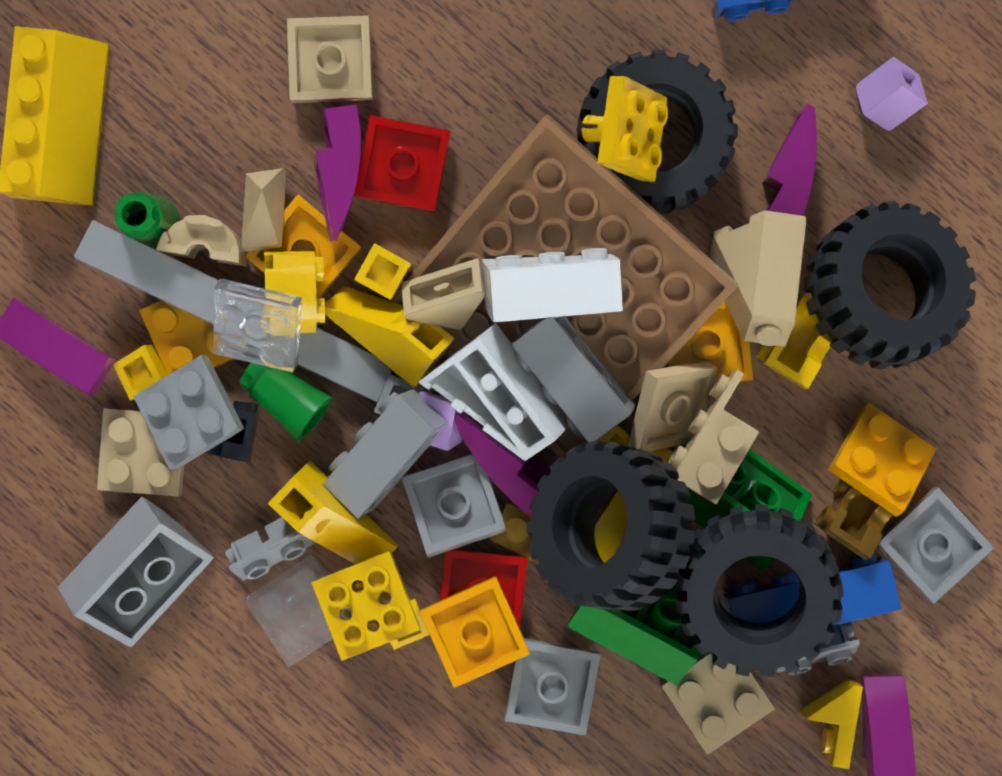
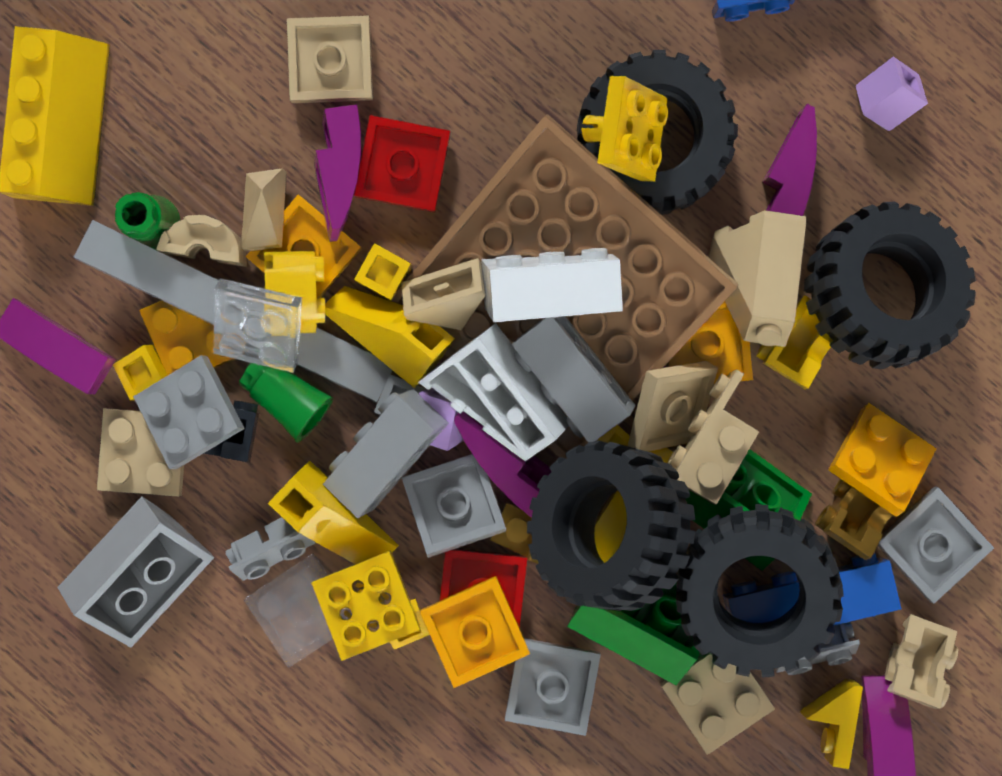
(920, 662): none -> tan cylinder

